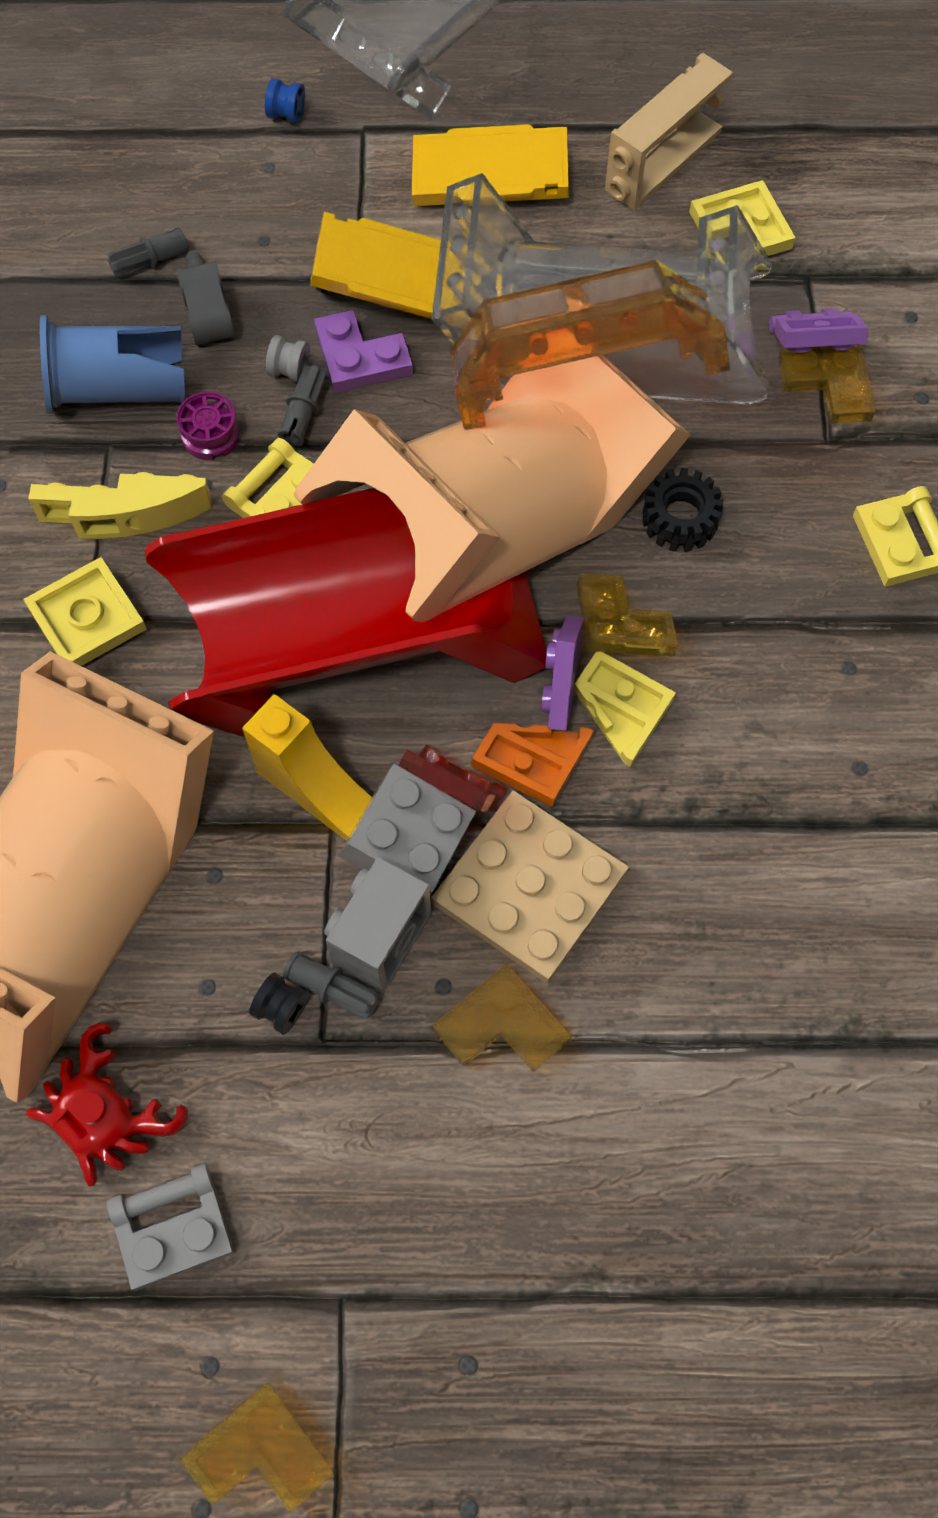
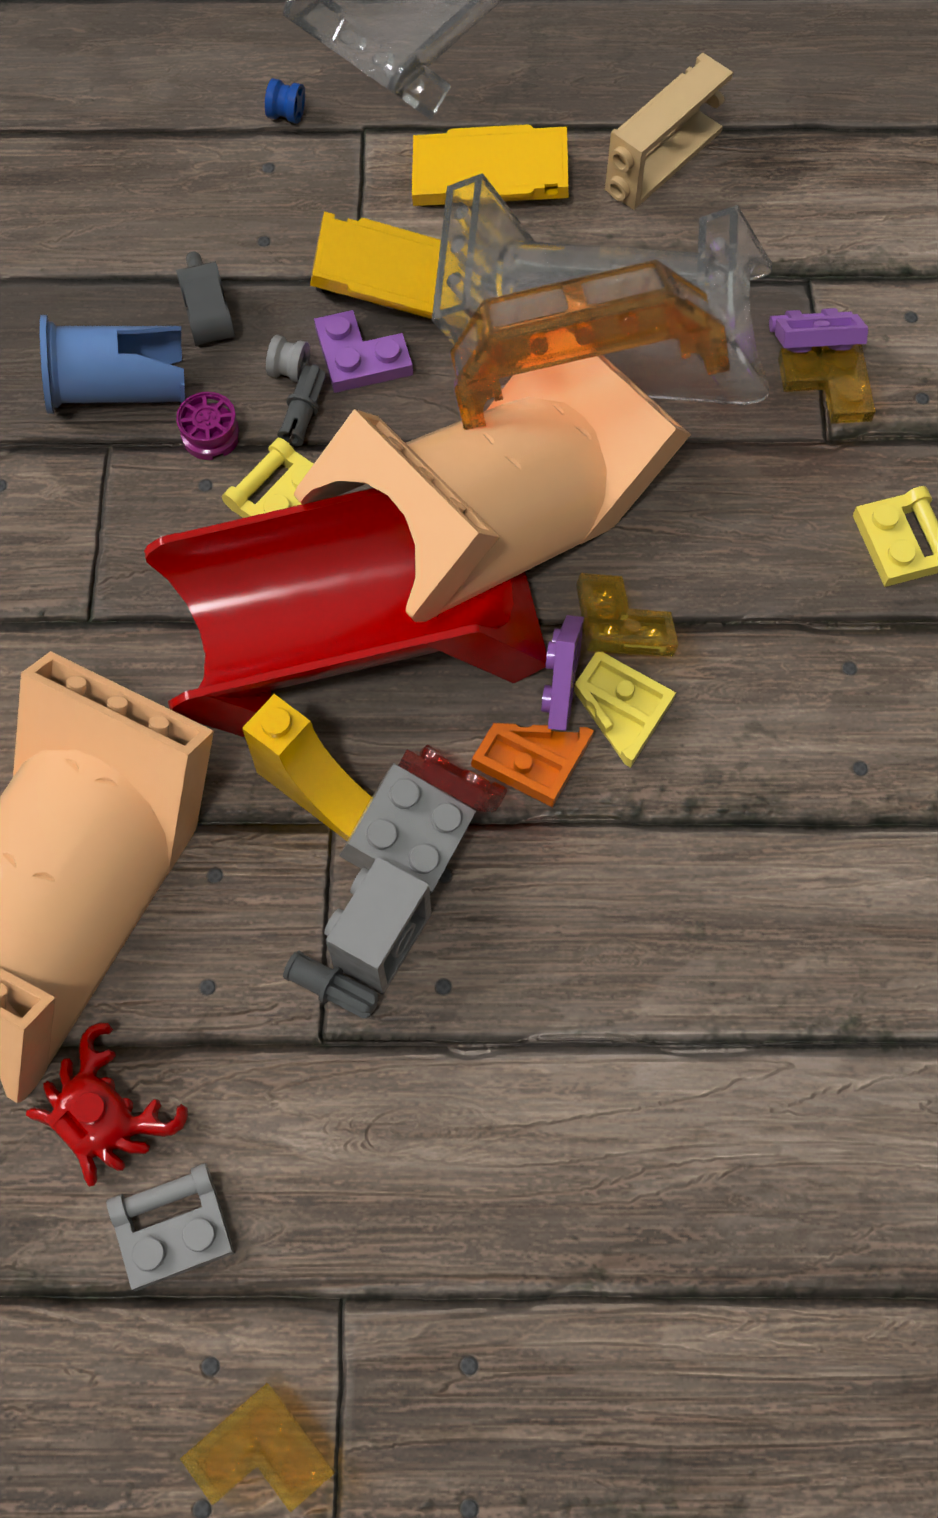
(85, 613): light yellow plate -> none
(135, 507): light yellow slope -> none
(148, 252): dark grey axle -> none
(278, 1003): black wheel -> none
(503, 1009): clear yellow plate -> none
(529, 886): tan plate -> none
(686, 489): black tyre -> none
(758, 210): light yellow plate -> none

